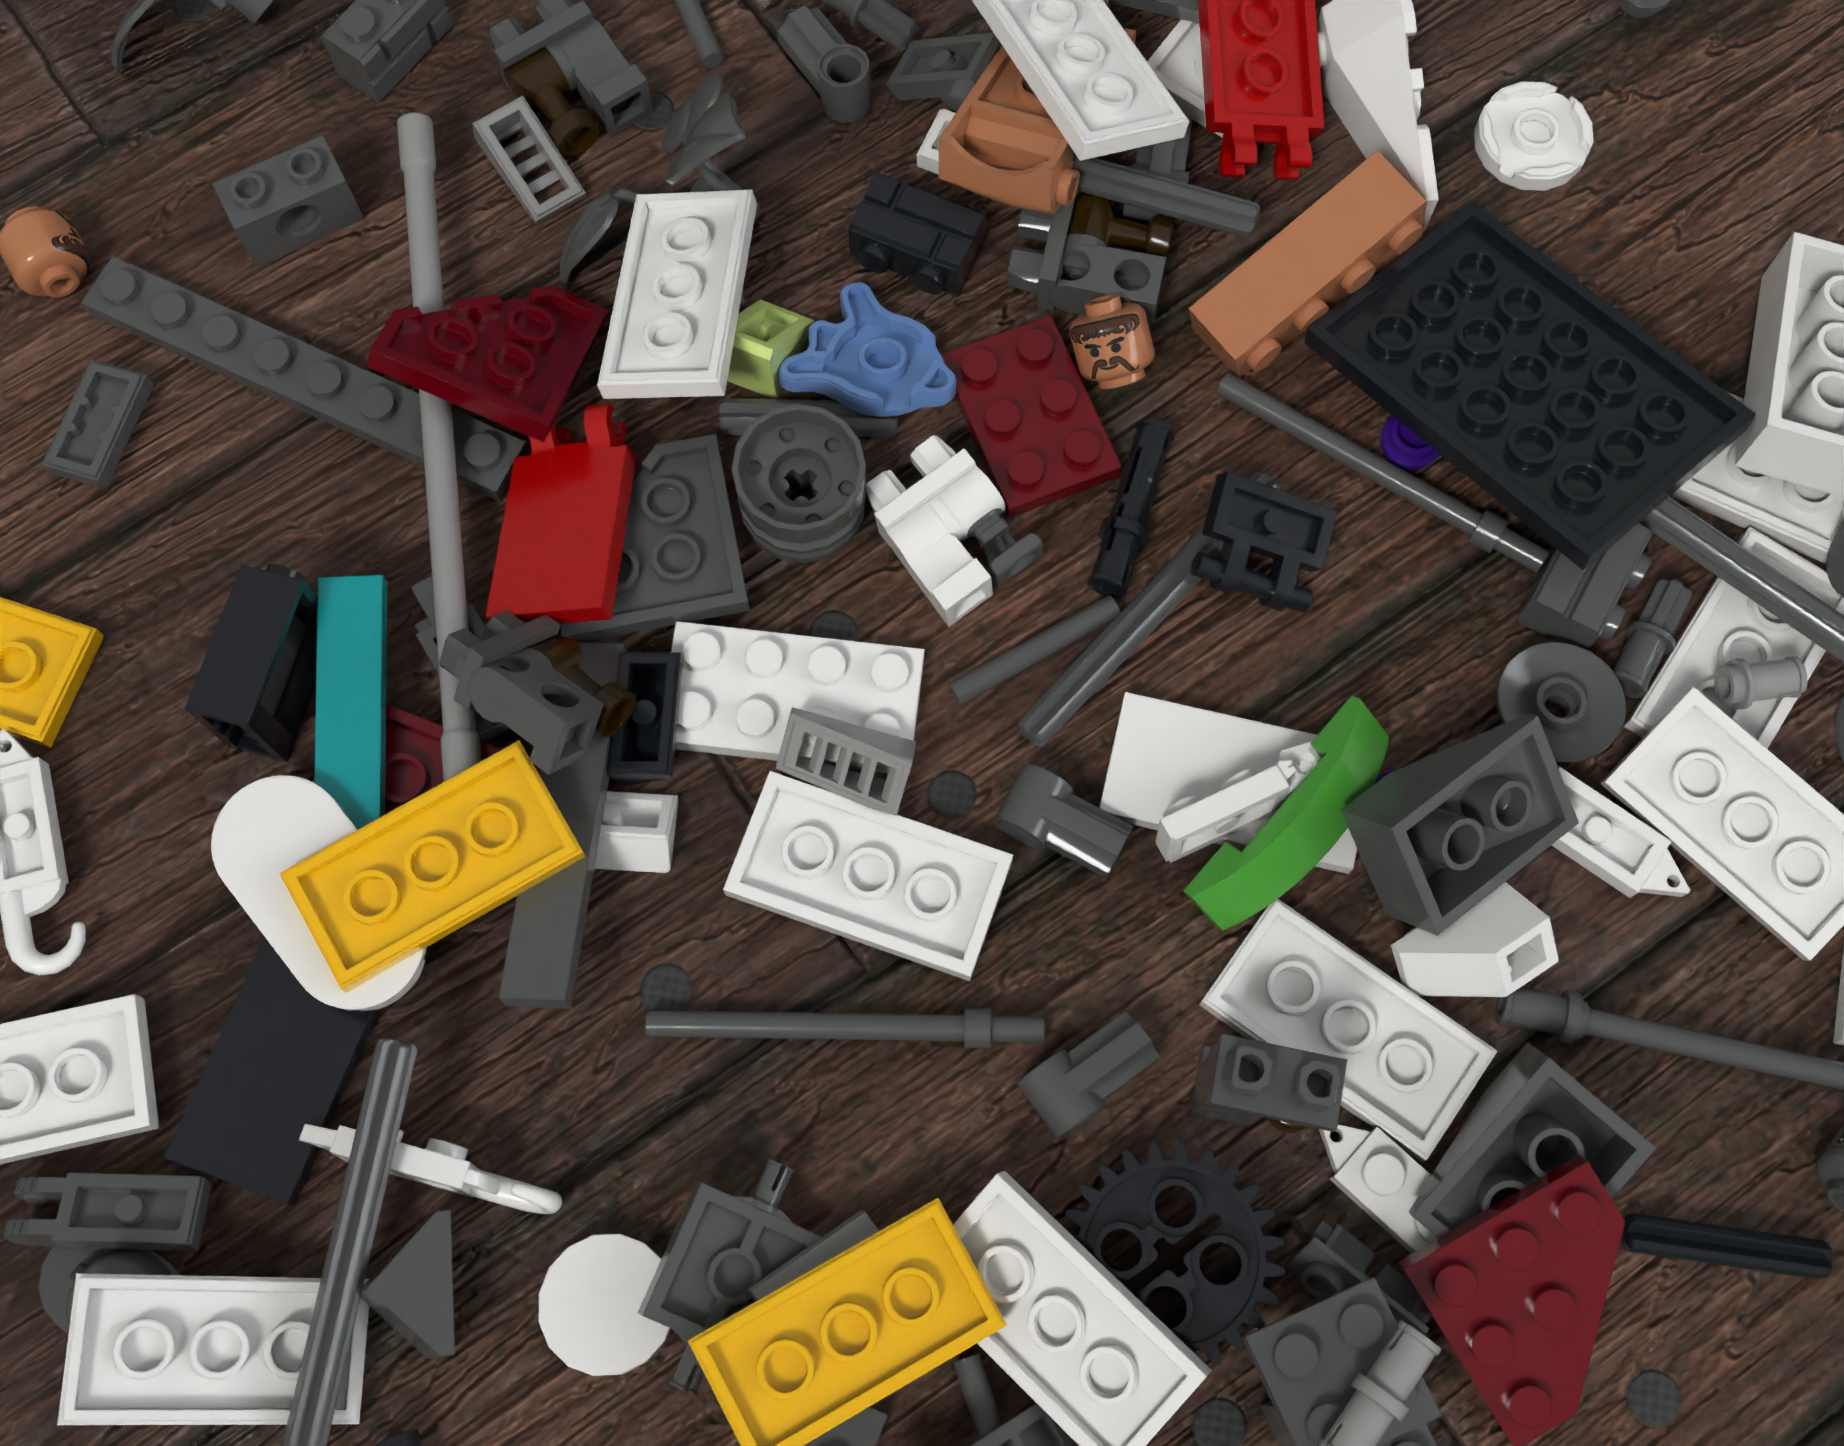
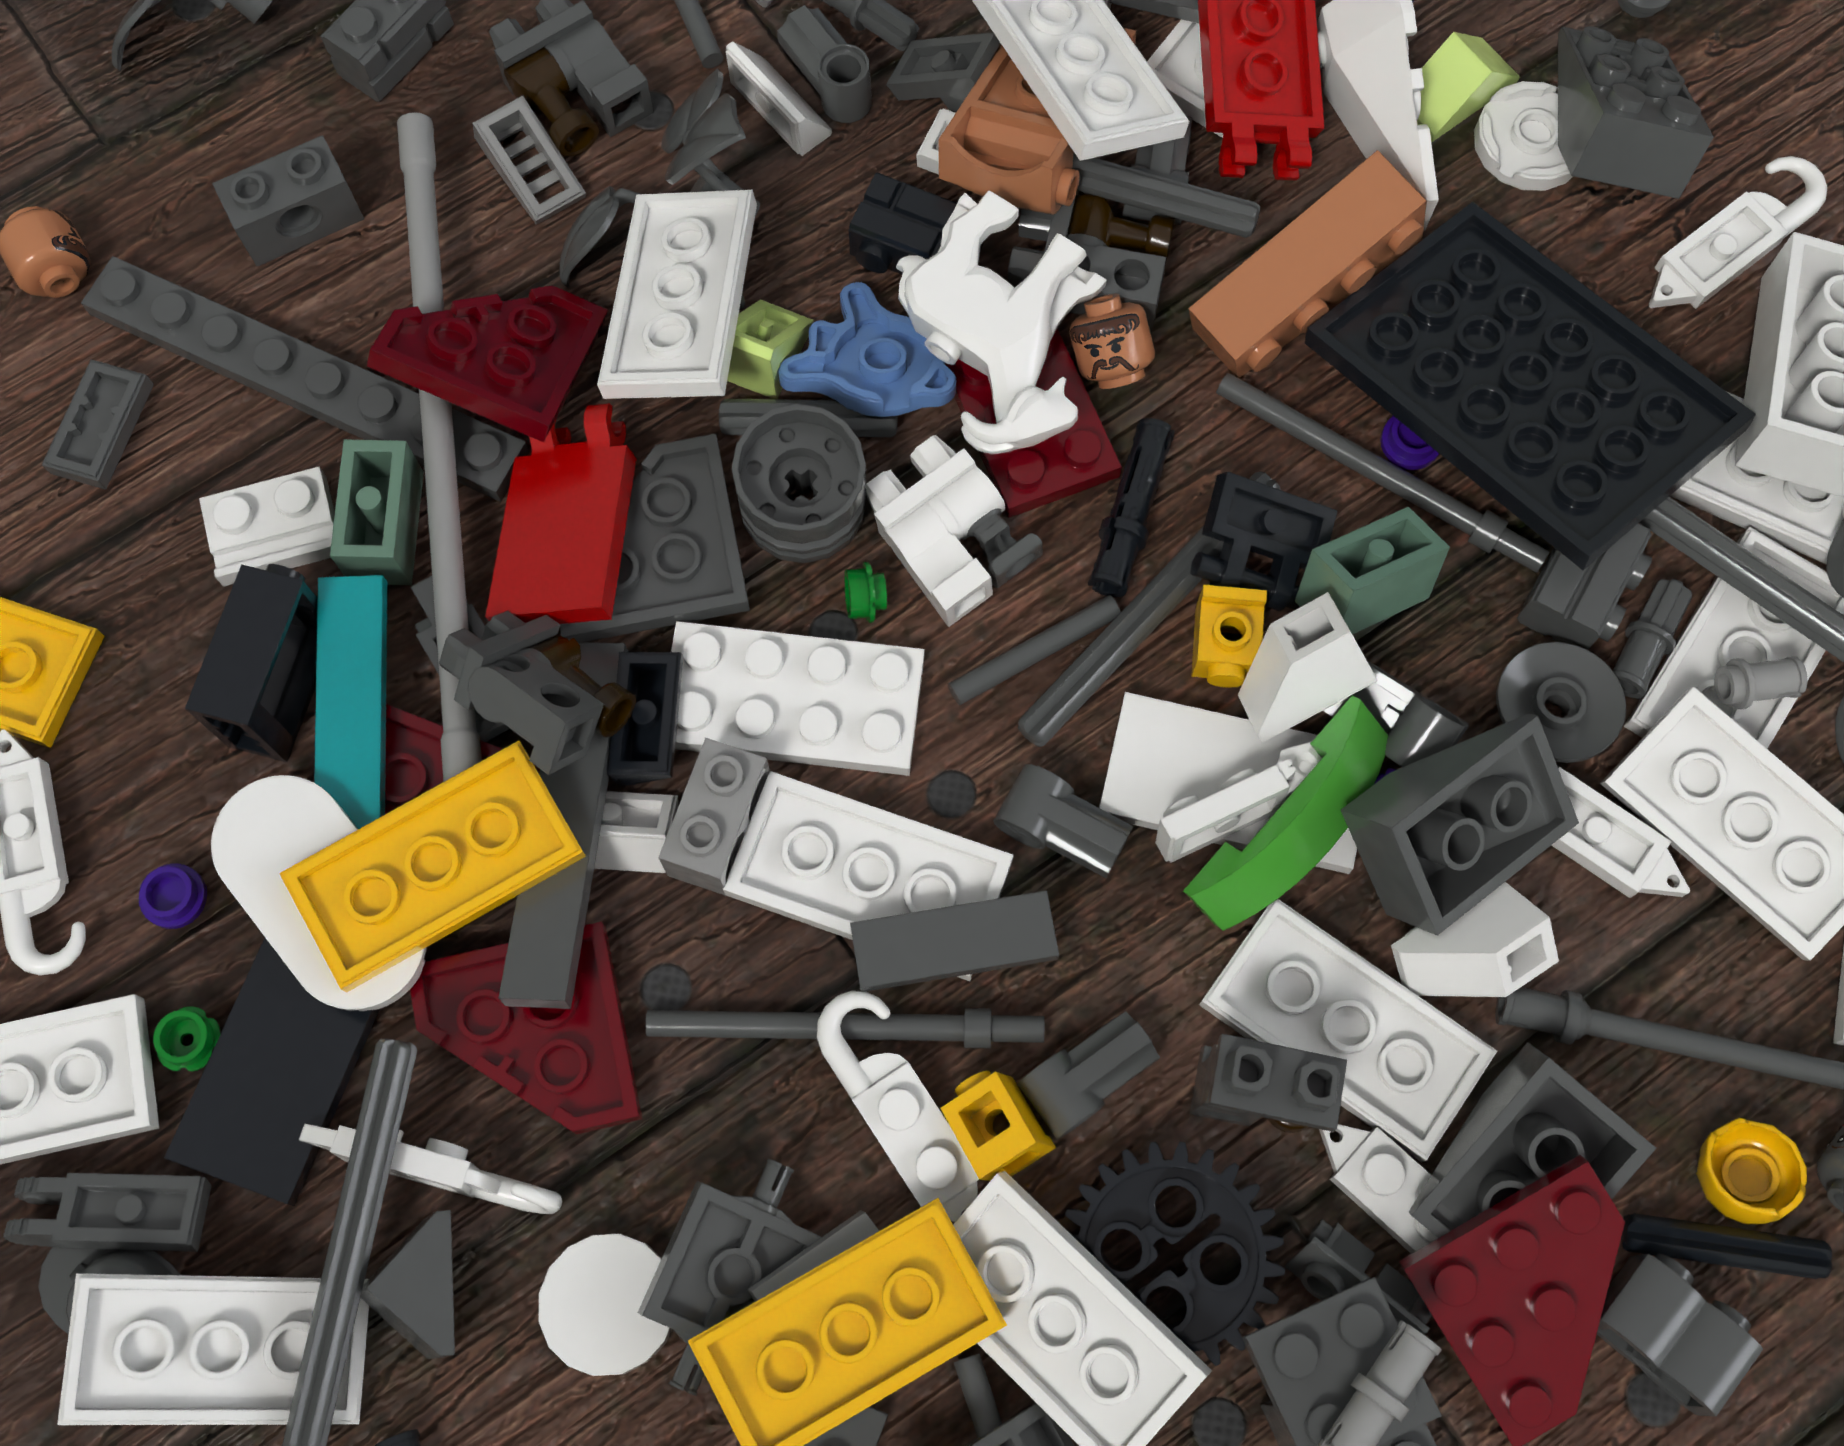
(170, 1034): none -> green plate
(172, 896): none -> dark purple plate
(270, 523): none -> white plate
(377, 510): none -> sand green brick
(556, 1059): none -> dark red plate
(713, 815): none -> light grey brick
(775, 99): none -> white slope
(856, 786): light grey slope -> none
(864, 592): none -> green plate
(899, 1111): none -> white plate
(954, 941): none -> dark grey tile
(972, 1120): none -> yellow brick
(996, 326): none -> white animal
(1227, 611): none -> yellow brick
(1303, 668): none -> white slope
(1376, 569): none -> sand green brick
(1410, 719): none -> dark grey plate
(1460, 82): none -> yellowish green slope
(1626, 113): none -> dark grey slope
(1676, 1336): none -> dark grey brick
(1735, 238): none -> white plate
(1751, 1172): none -> yellow hair

